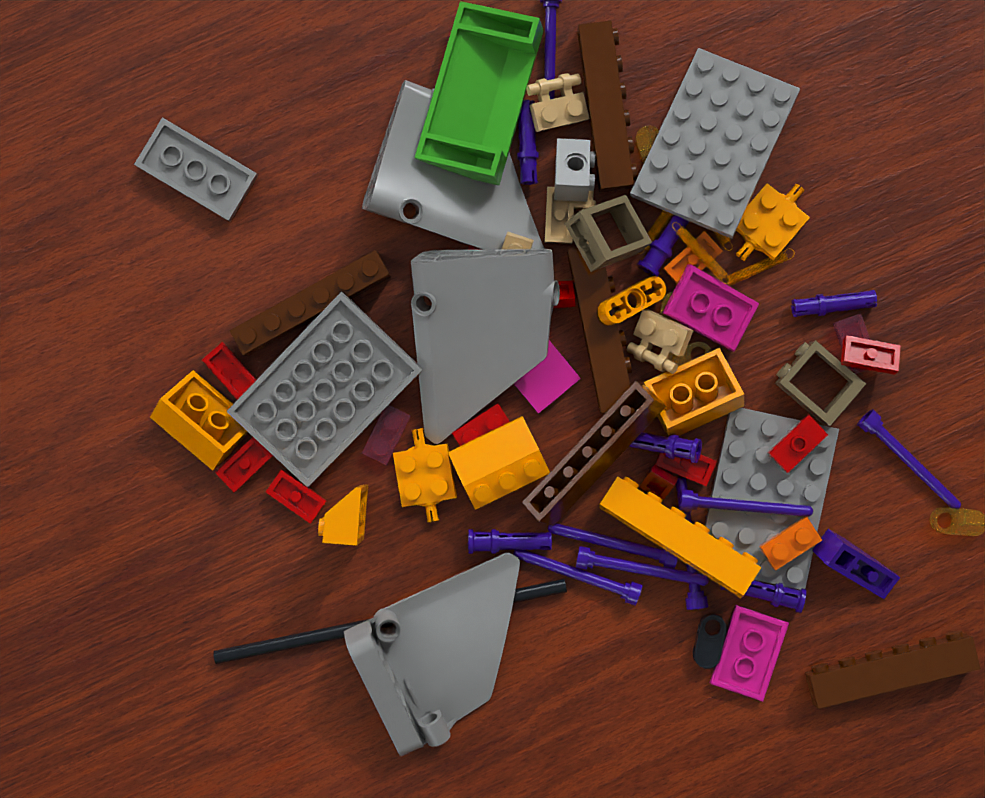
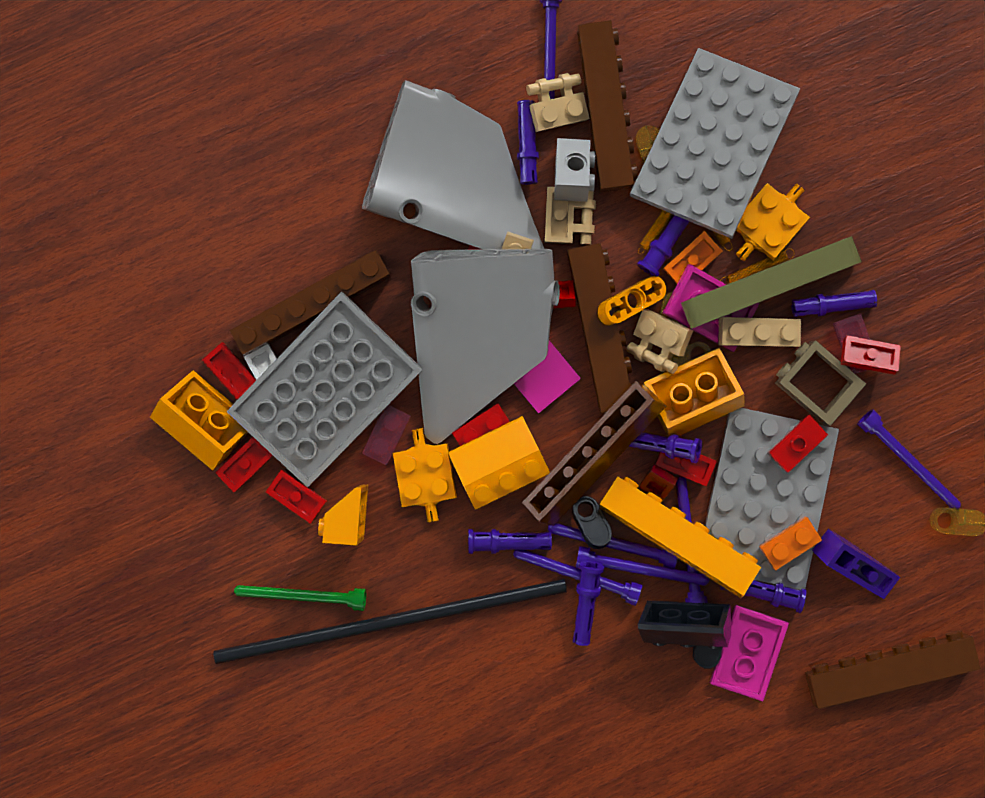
(196, 169): light grey plate -> none
(260, 360): none -> white plate
(354, 599): none -> green piece
(437, 653): light grey panel -> none
(480, 92): bright green slope -> none
(588, 591): none -> dark purple pin
(595, 527): none -> black piece
(597, 253): dark tan window -> none
(686, 624): none -> black slope
(690, 501): dark purple piece -> none
(699, 253): light orange piece -> none
(759, 332): none -> tan plate
(770, 282): none -> olive beam

